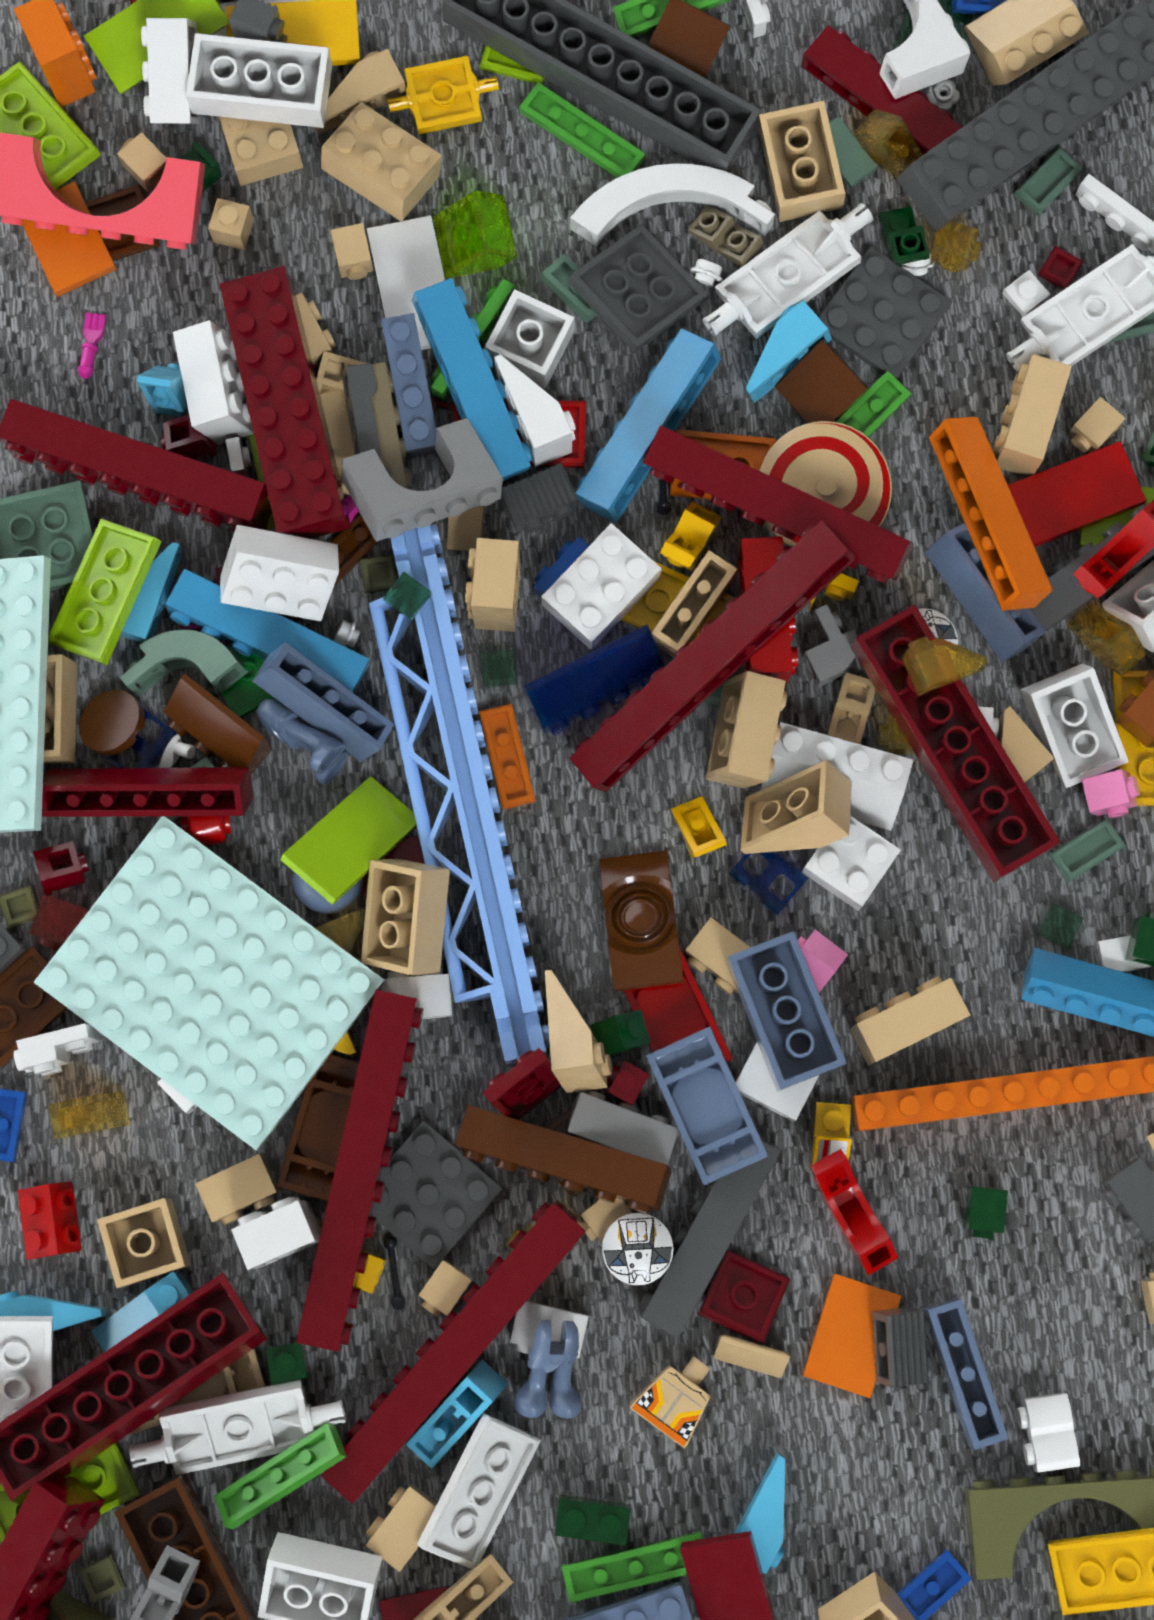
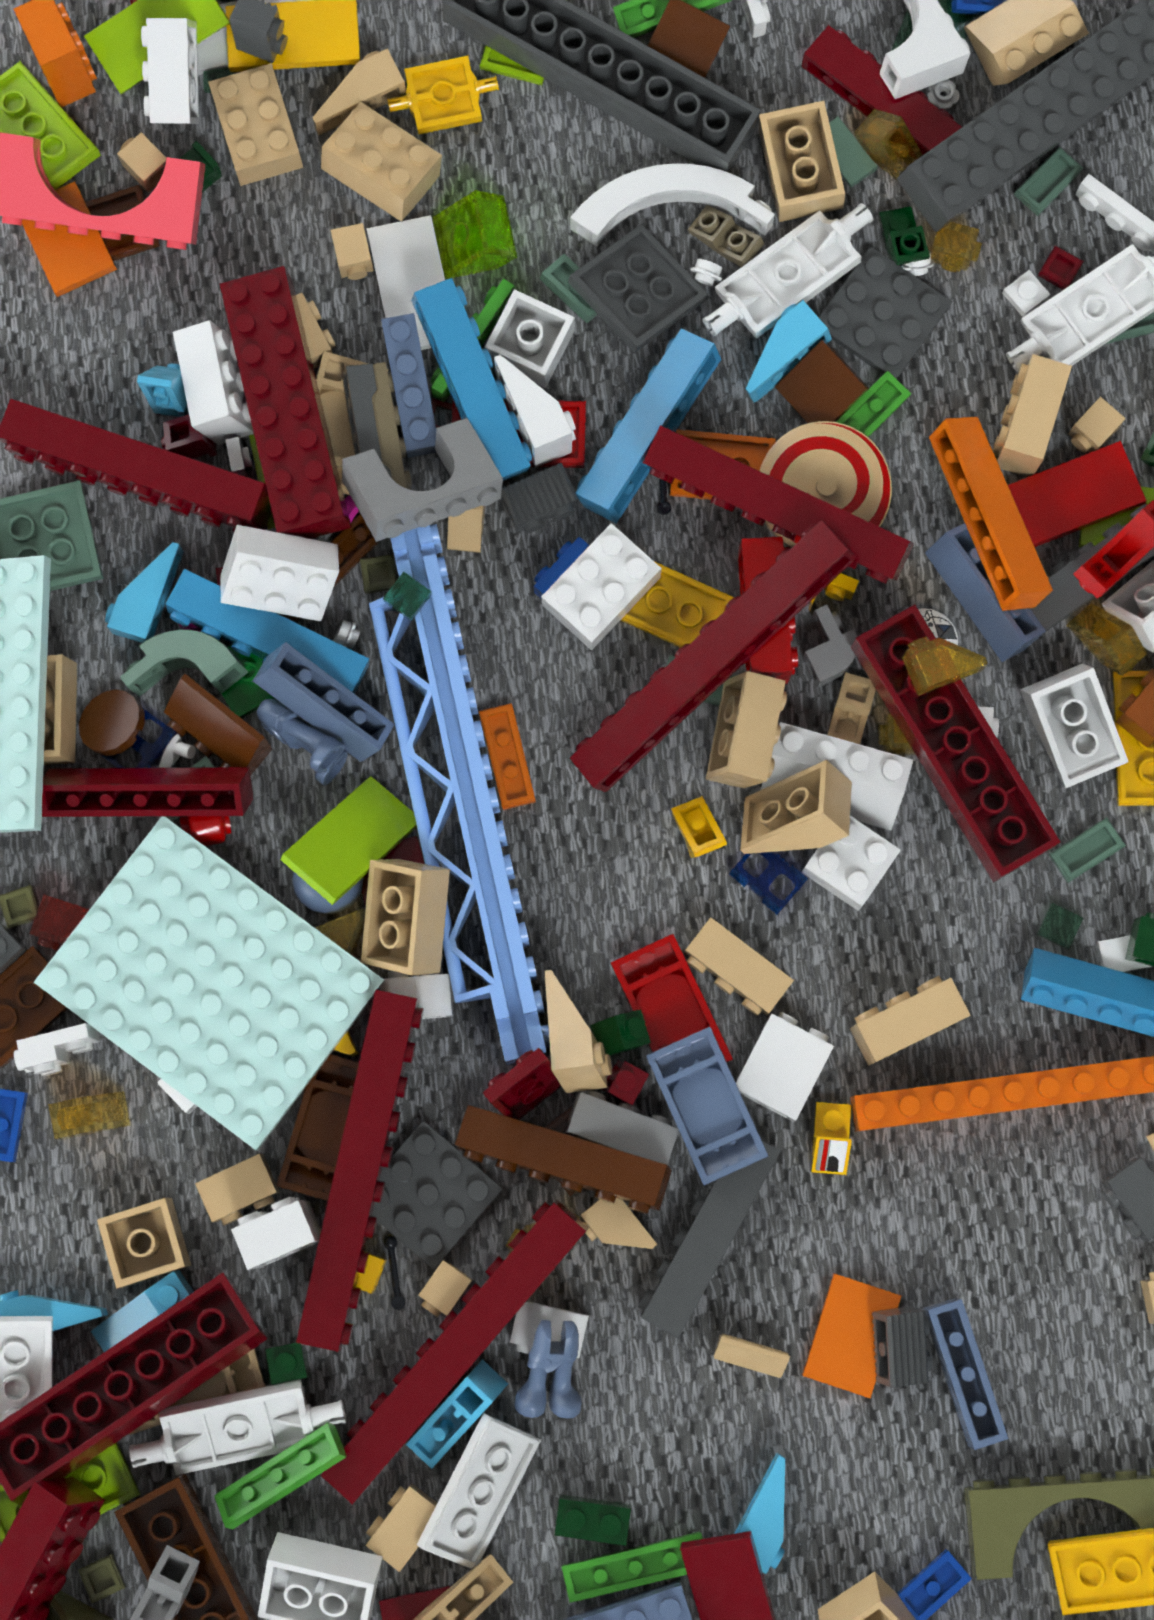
(49, 1220): red bracket -> none
(60, 867): dark red brick -> none
(93, 333): dark pink piece -> none
(103, 591): lime tile -> none
(231, 224): tan brick -> none
(259, 80): white brick -> none
(493, 584): tan brick -> none
(499, 668): clear green tile -> none
(581, 131): bright green plate -> none
(593, 681): clear blue slope -> none
(637, 1249): white dish -> none
(640, 921): reddish brown slope -> none
(674, 1401): torso -> none
(691, 536): yellow brick -> none
(694, 603): tan brick -> none
(743, 1297): dark red plate -> none
(785, 1011): sand blue brick -> none
(821, 957): bright pink brick -> none
(852, 1212): red arch -> none
(985, 1211): dark green brick -> none
(1022, 745): tan slope -> none
(1049, 1432): white brick -> none
(1111, 793): bright pink brick -> none

